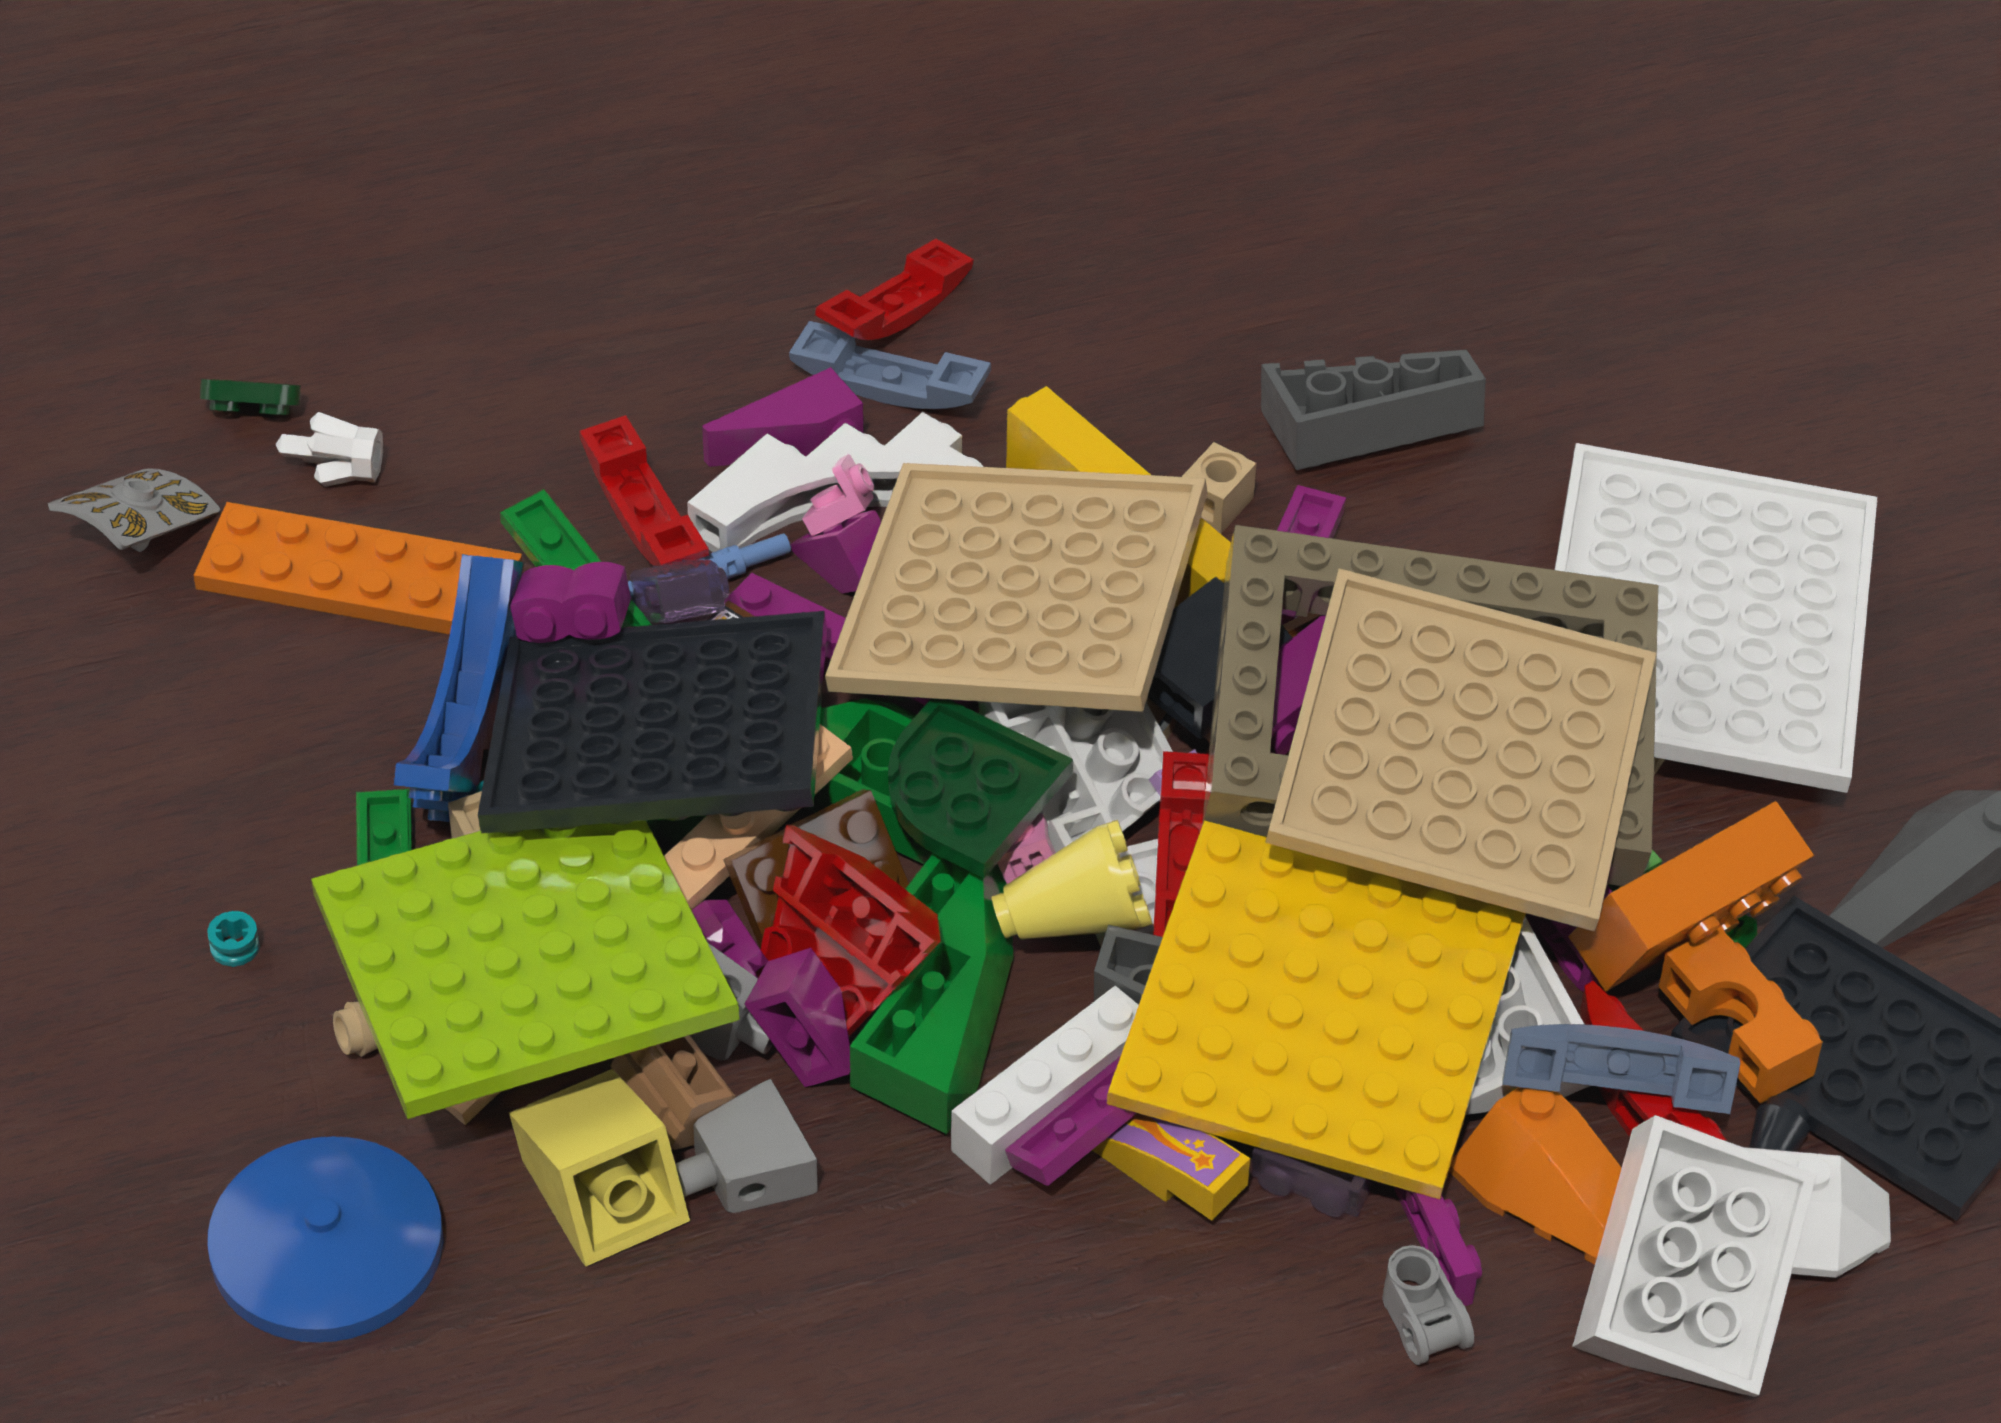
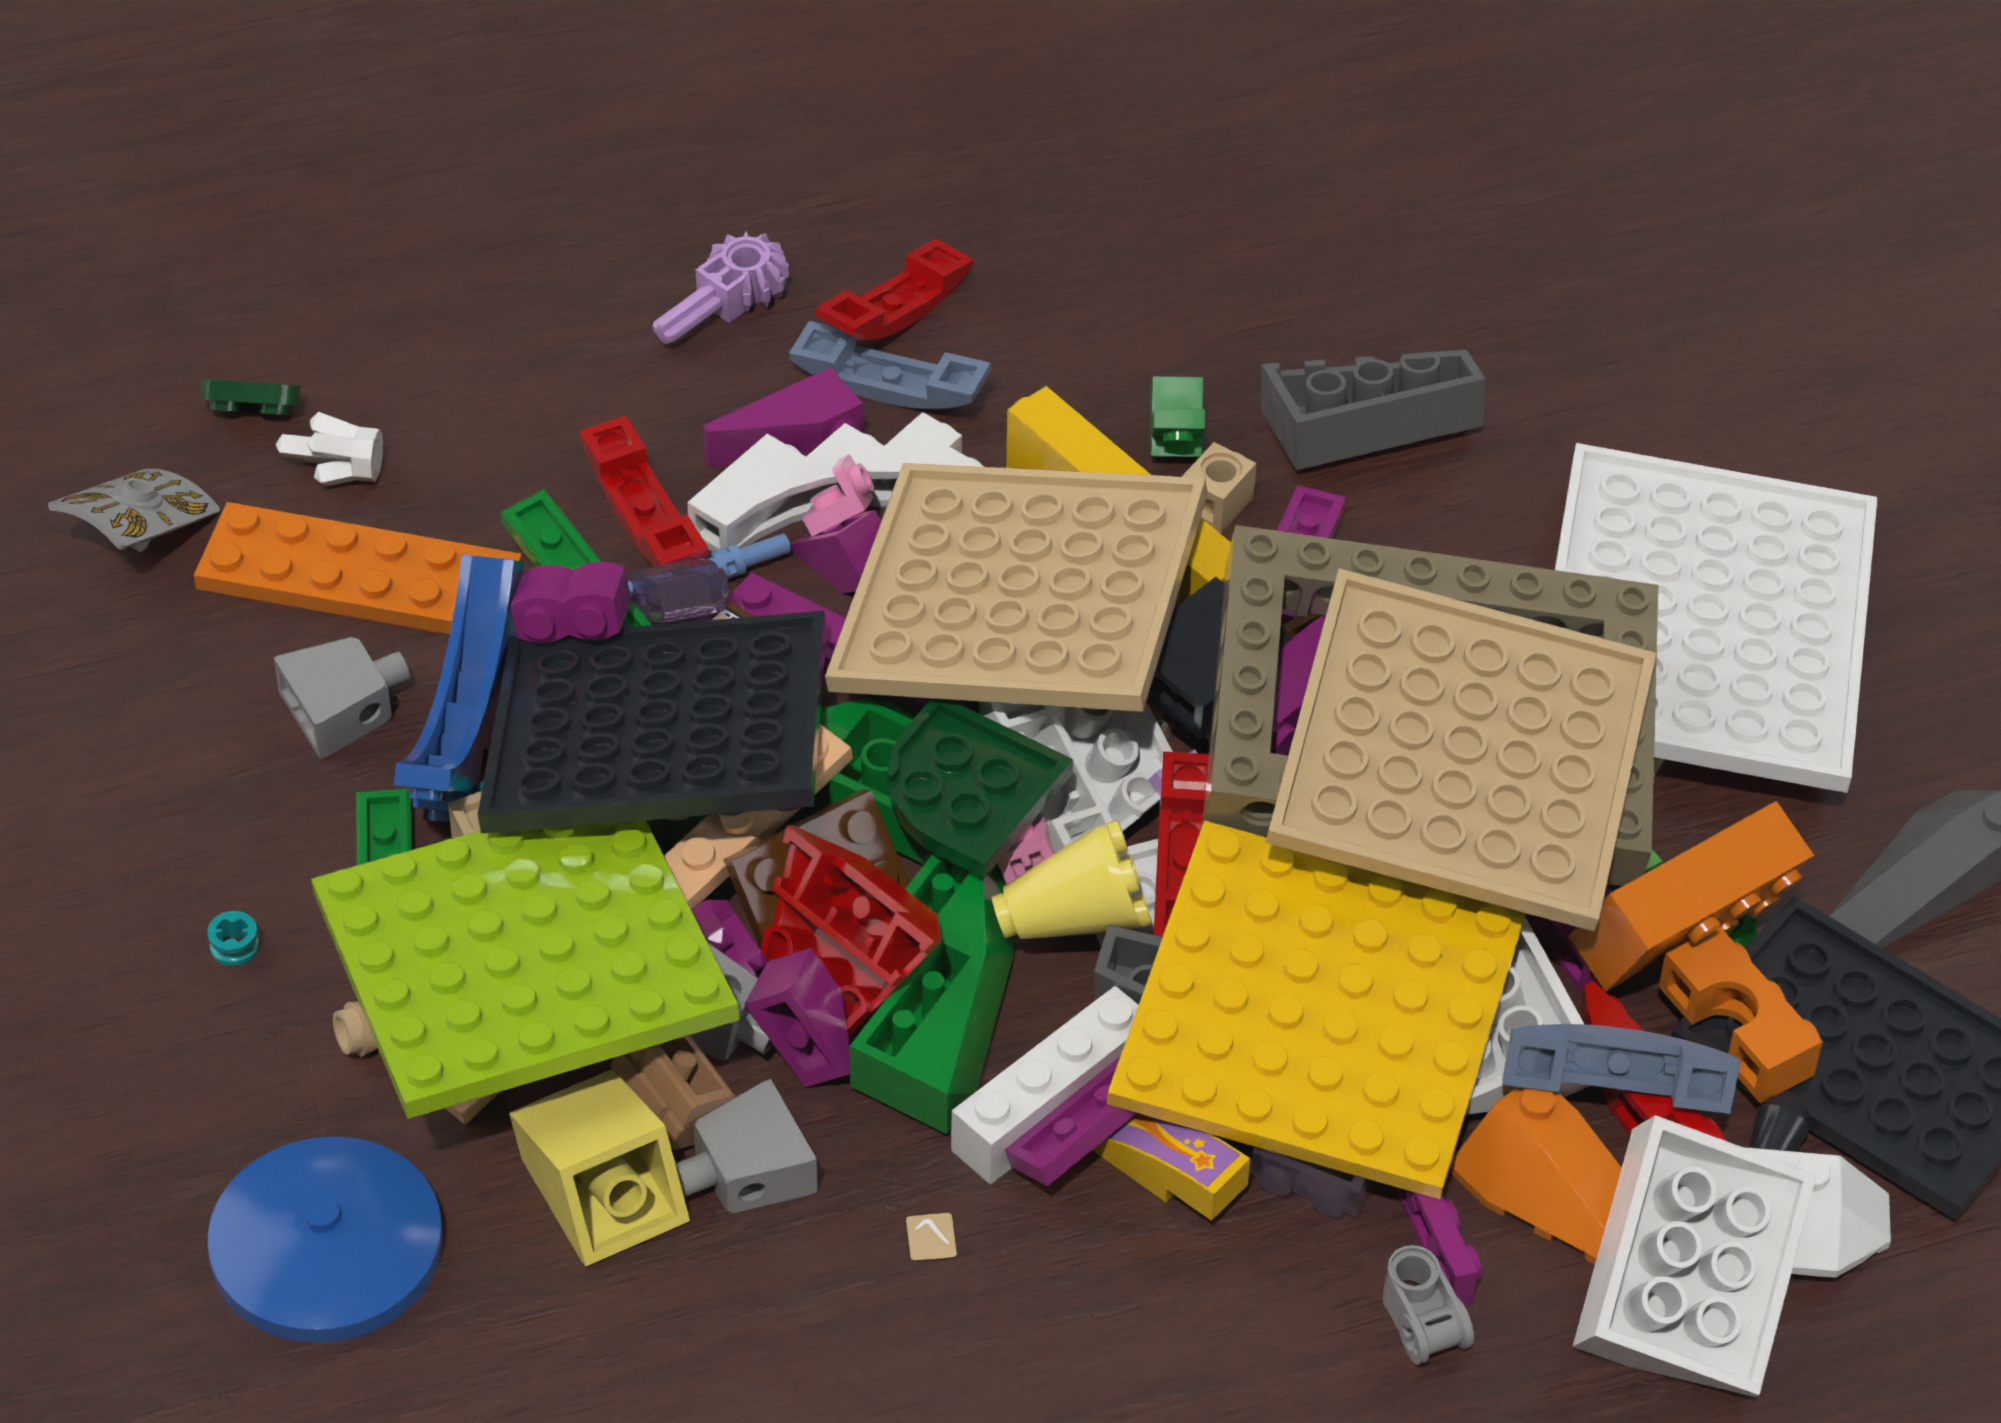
(338, 691): none -> light grey torso
(728, 284): none -> lavender gear
(931, 1236): none -> tan sticker
(1176, 416): none -> green brick

